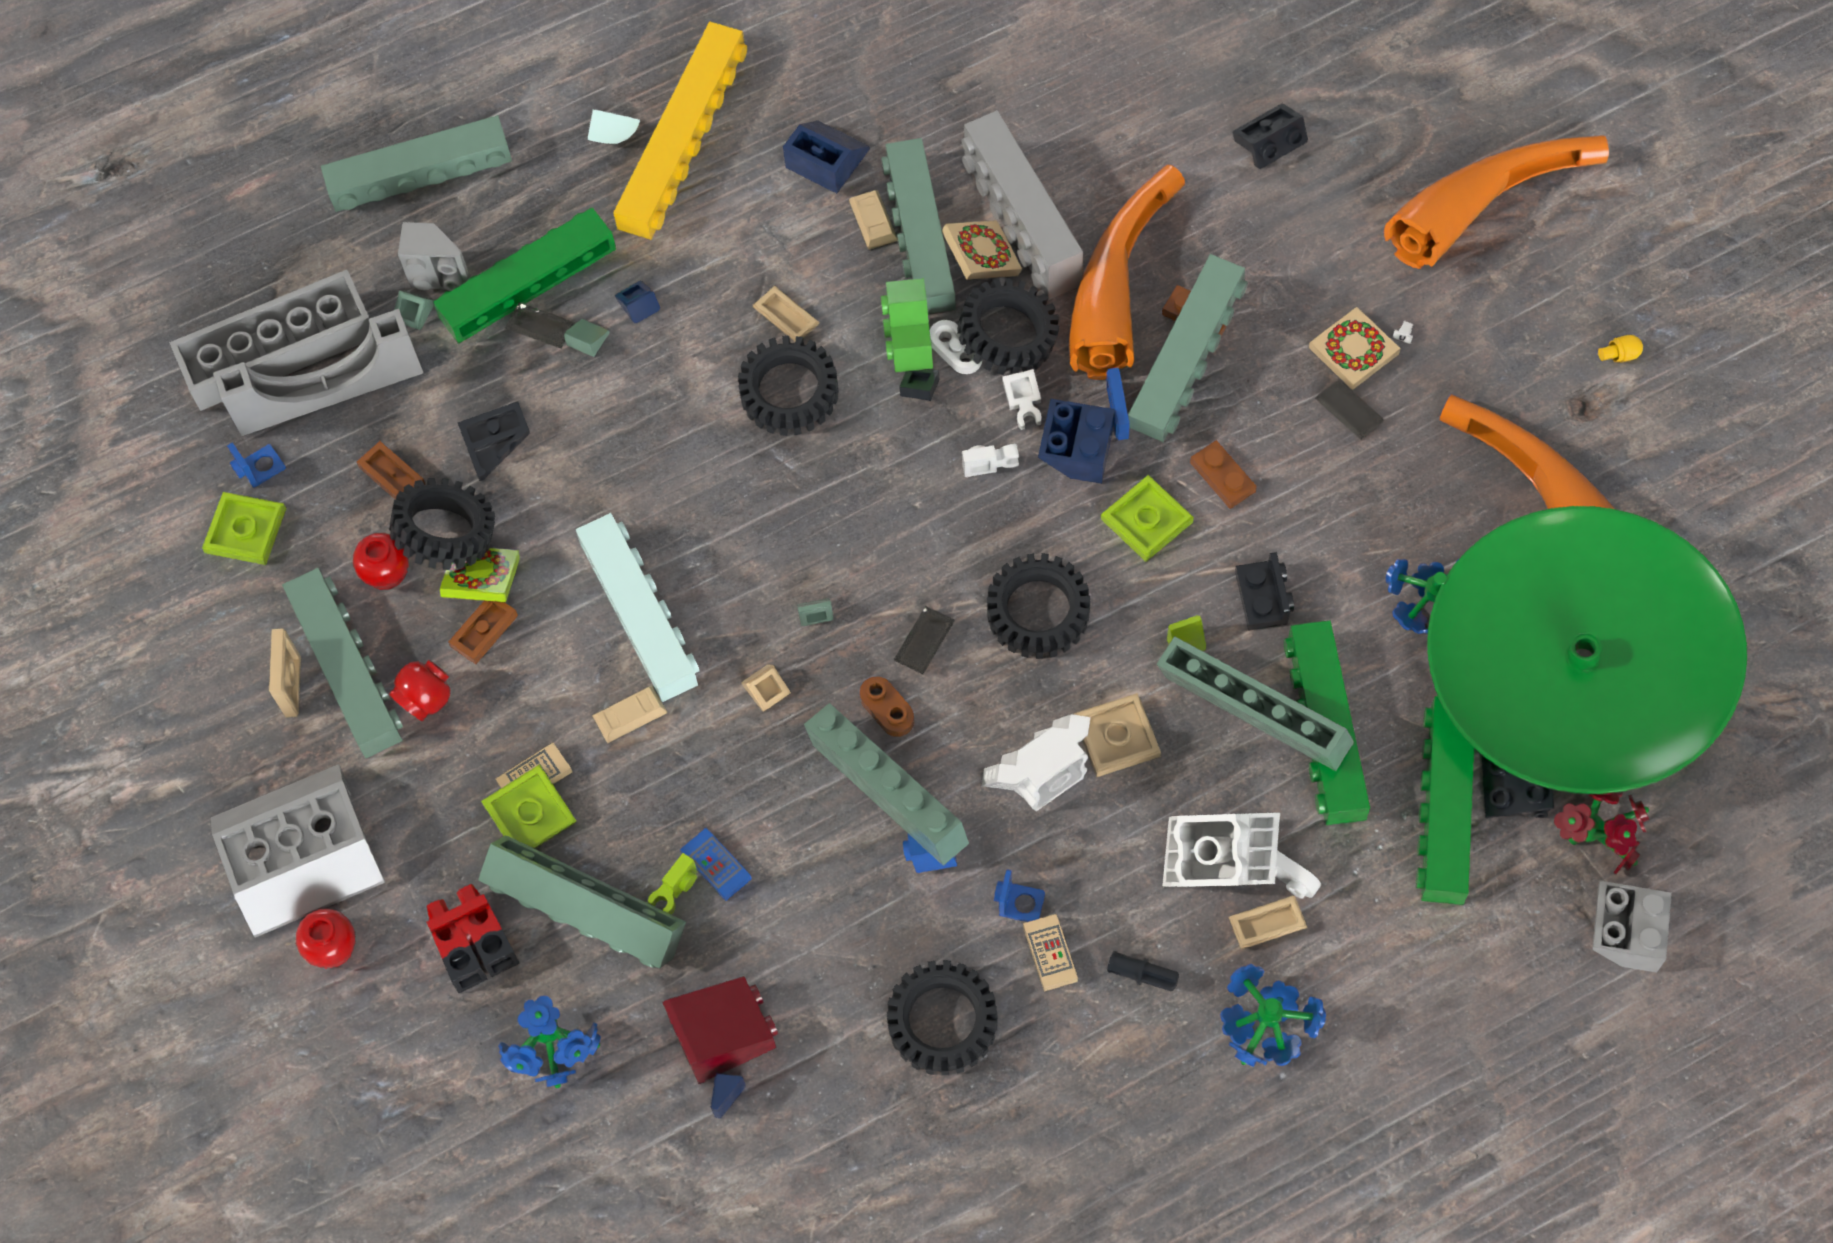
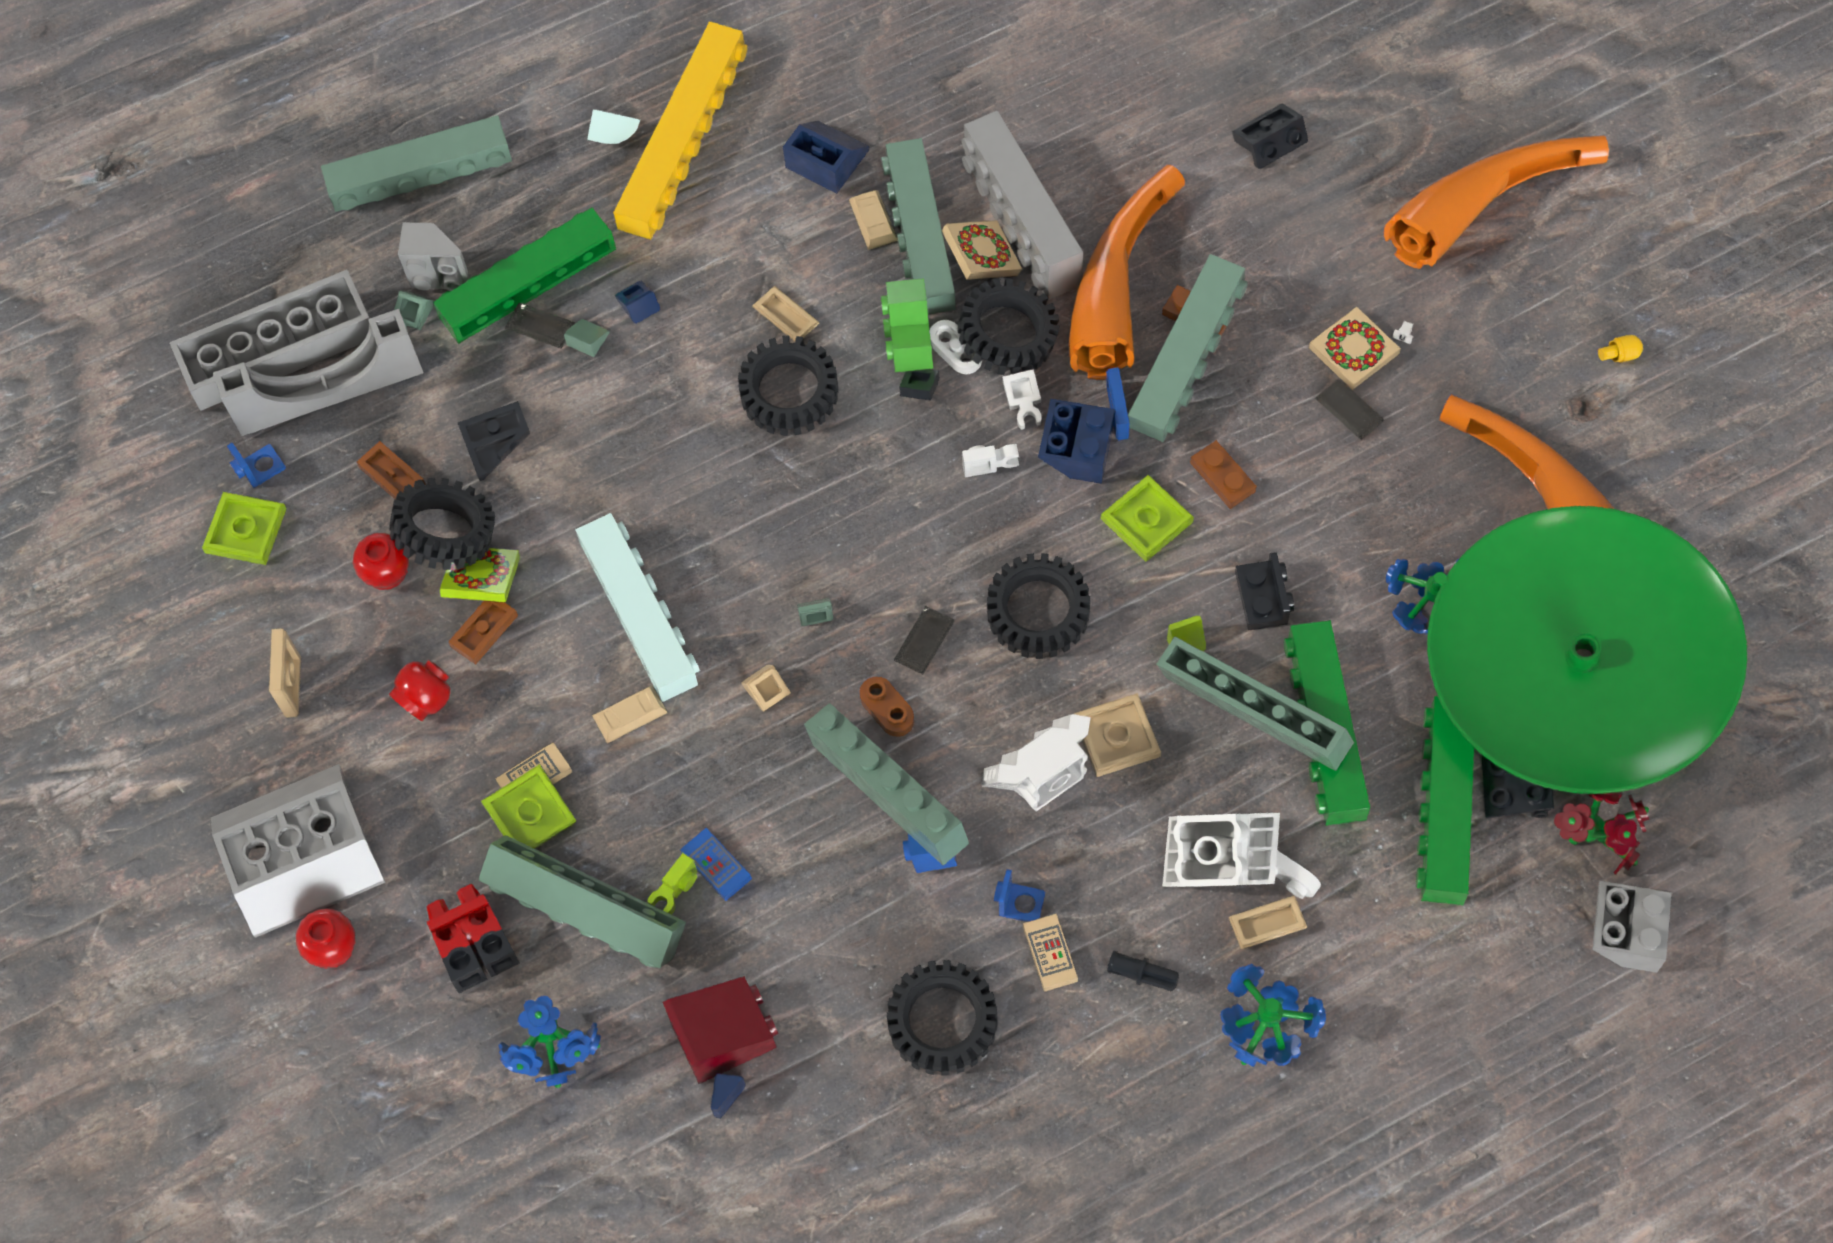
(342, 662): sand green brick -> none

